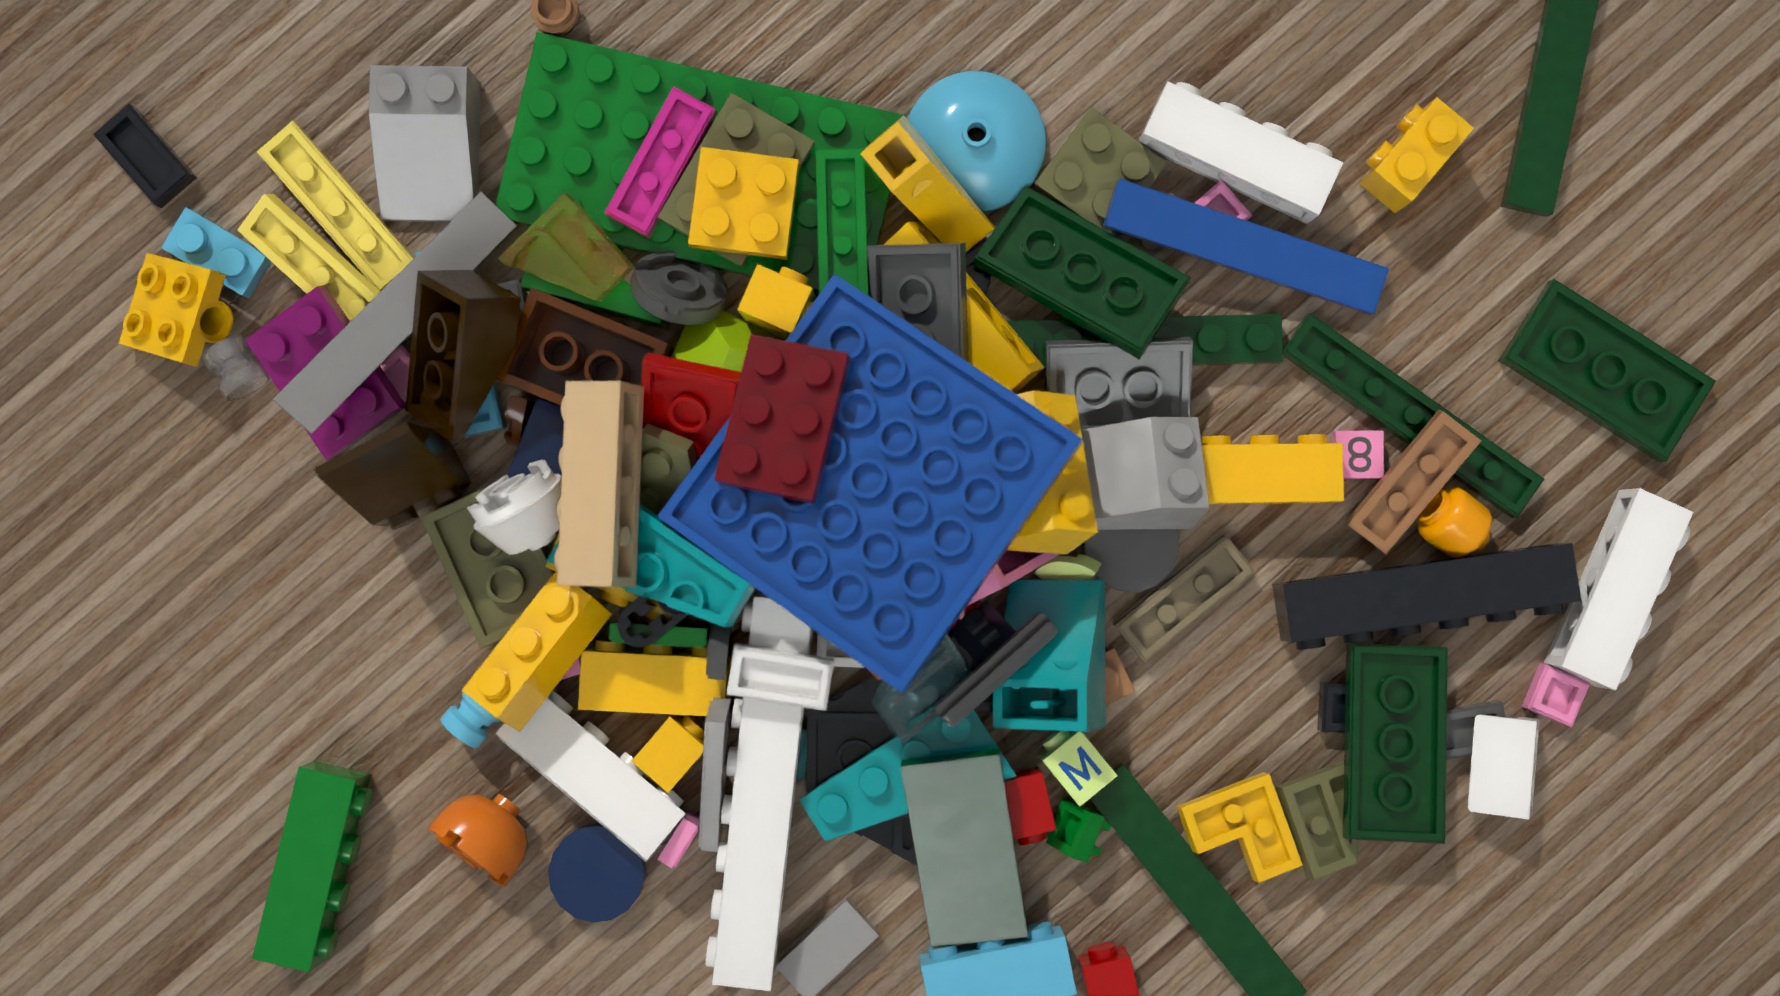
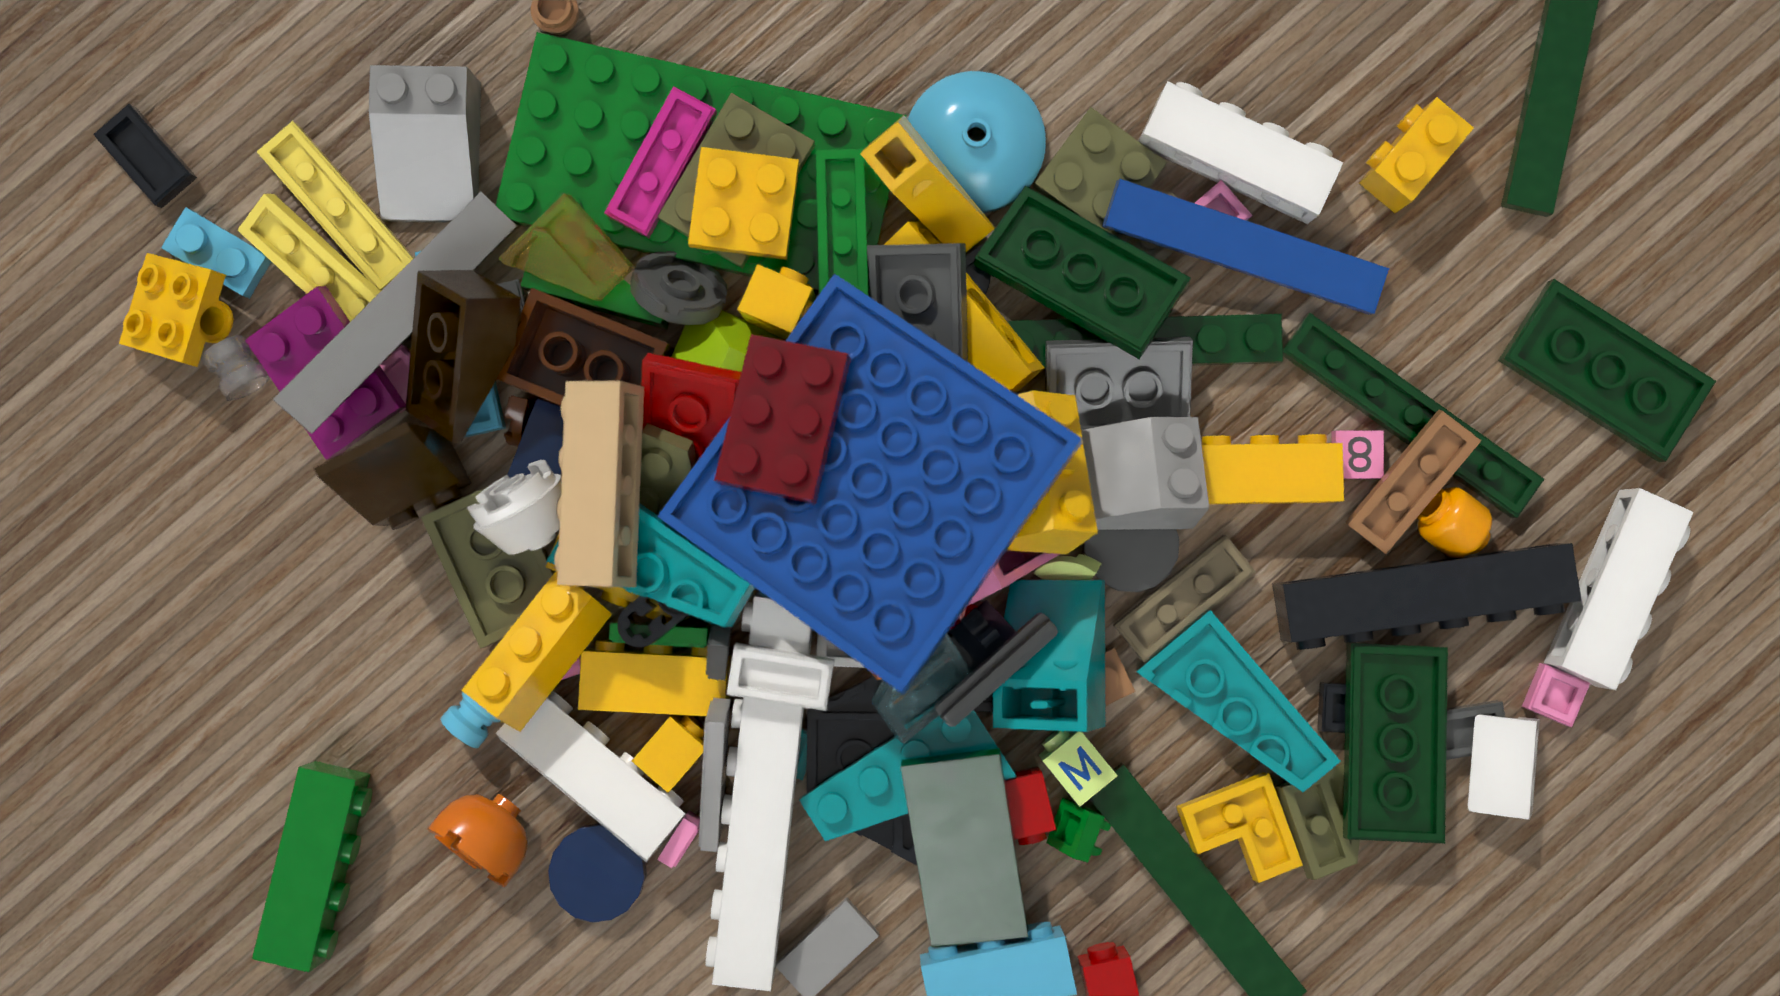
(1230, 692): none -> teal wing

